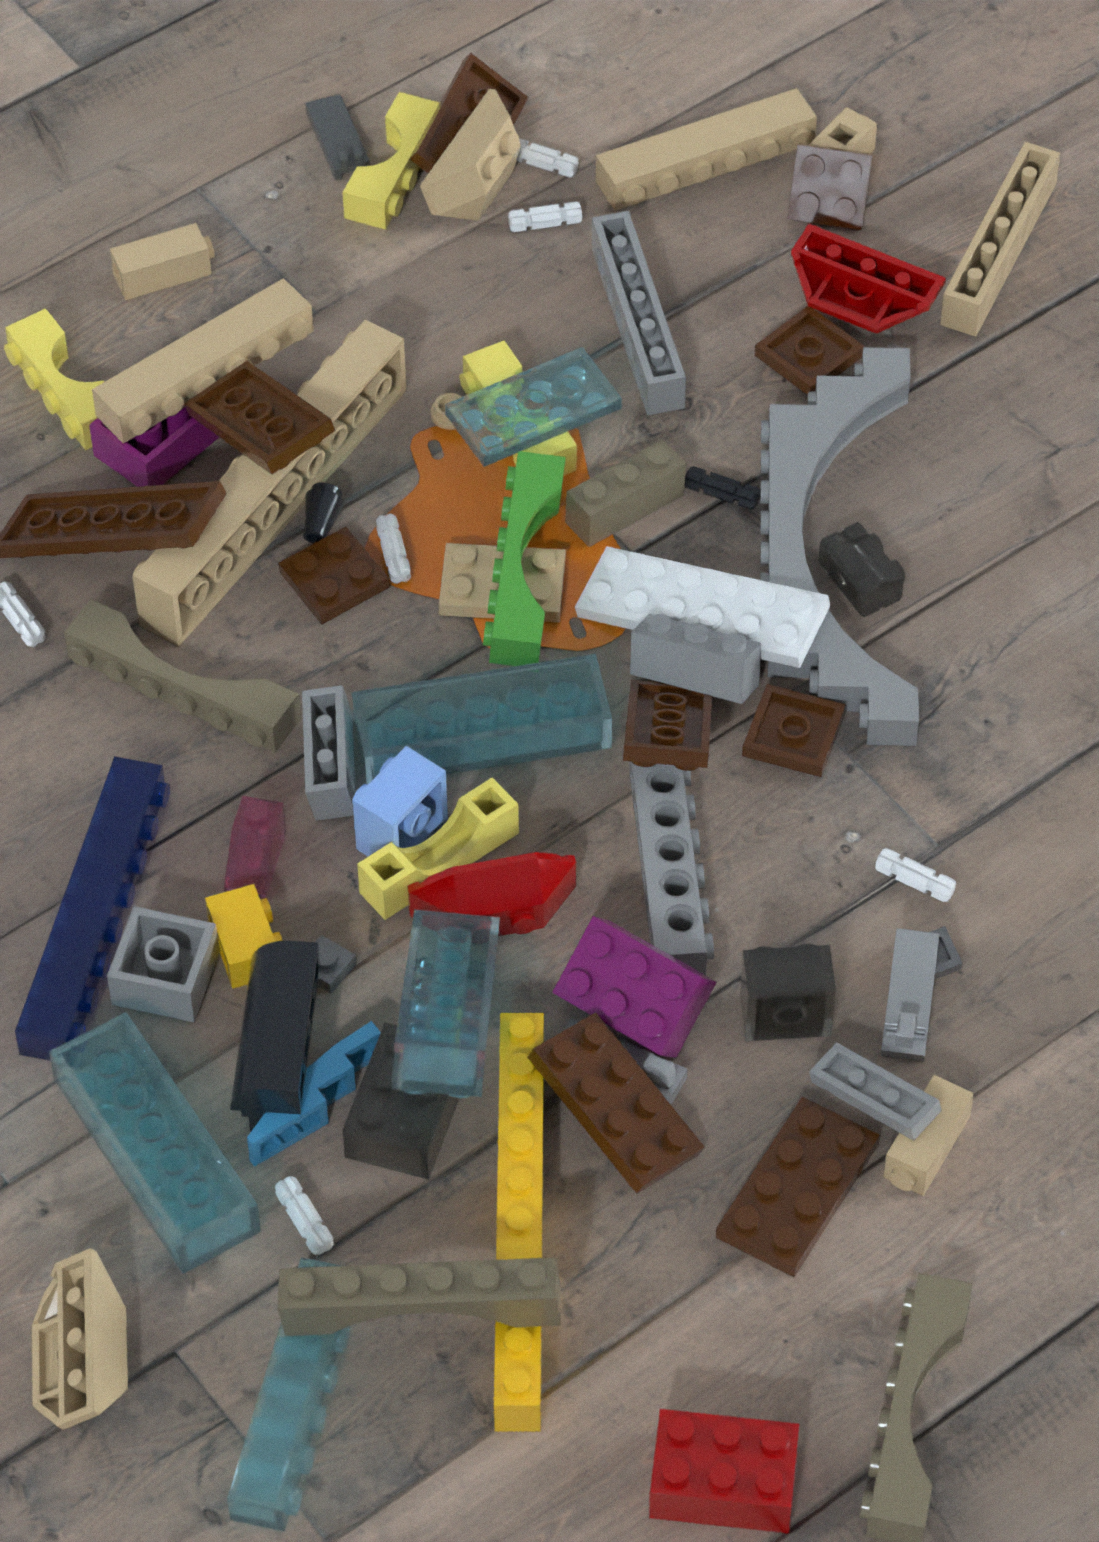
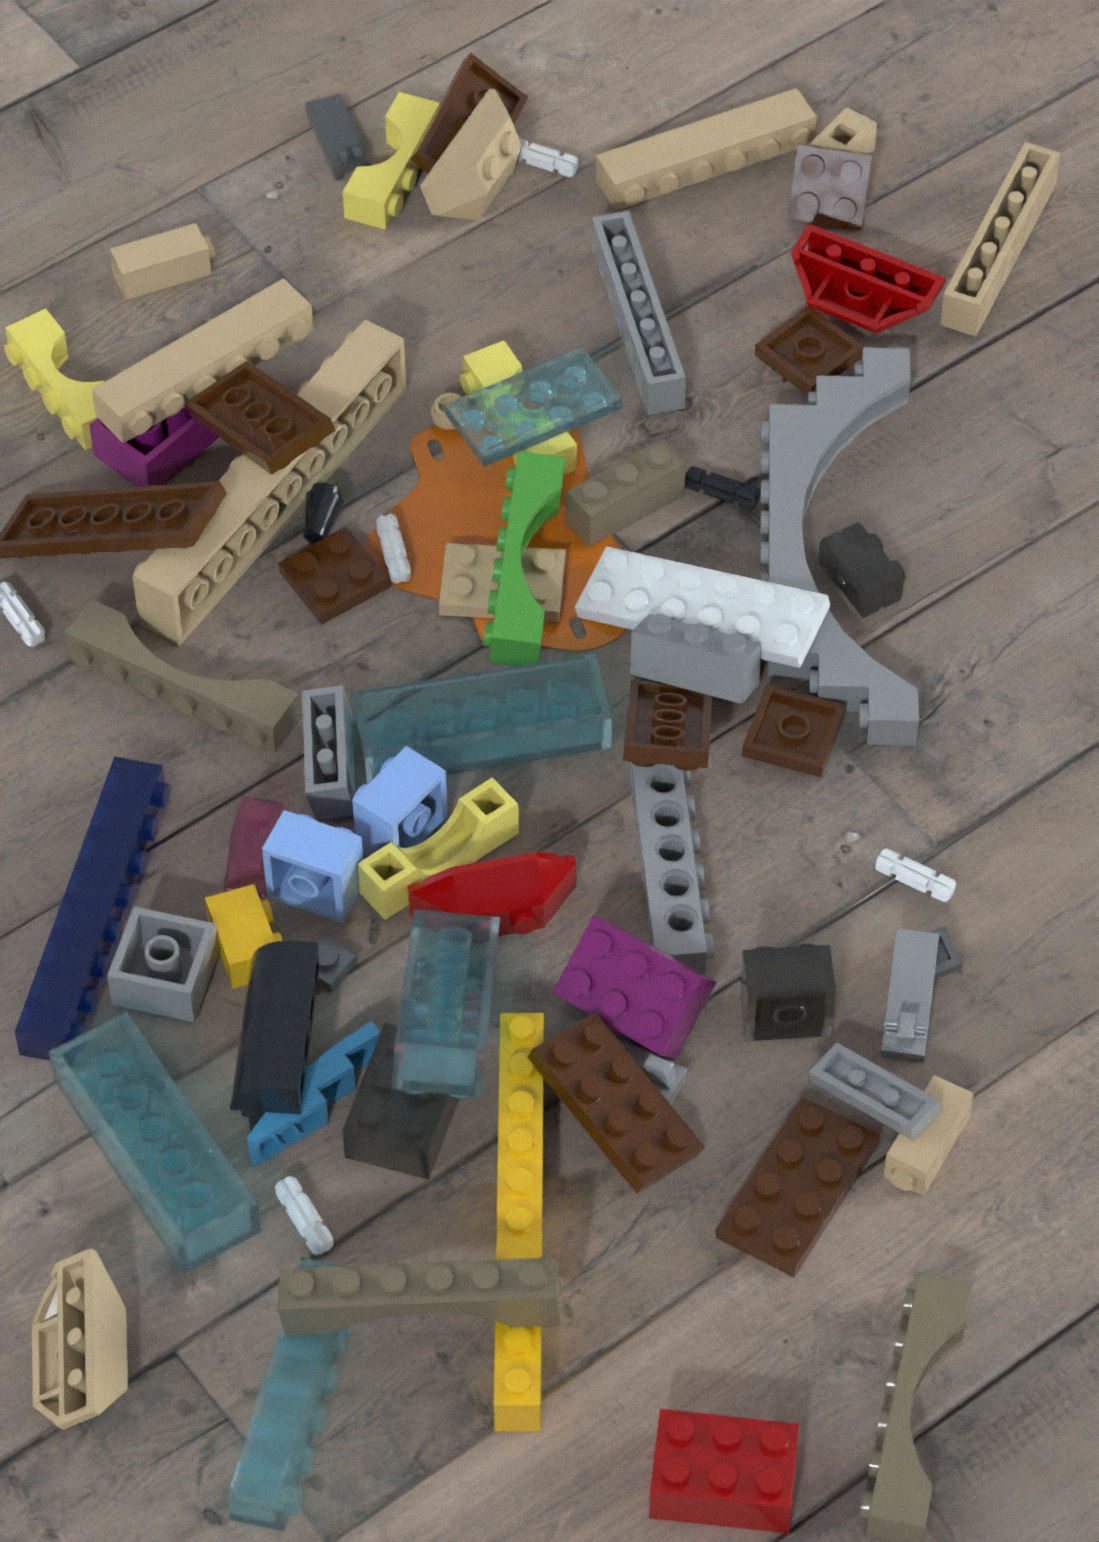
(312, 866): none -> light blue brick
(545, 216): white axle -> none

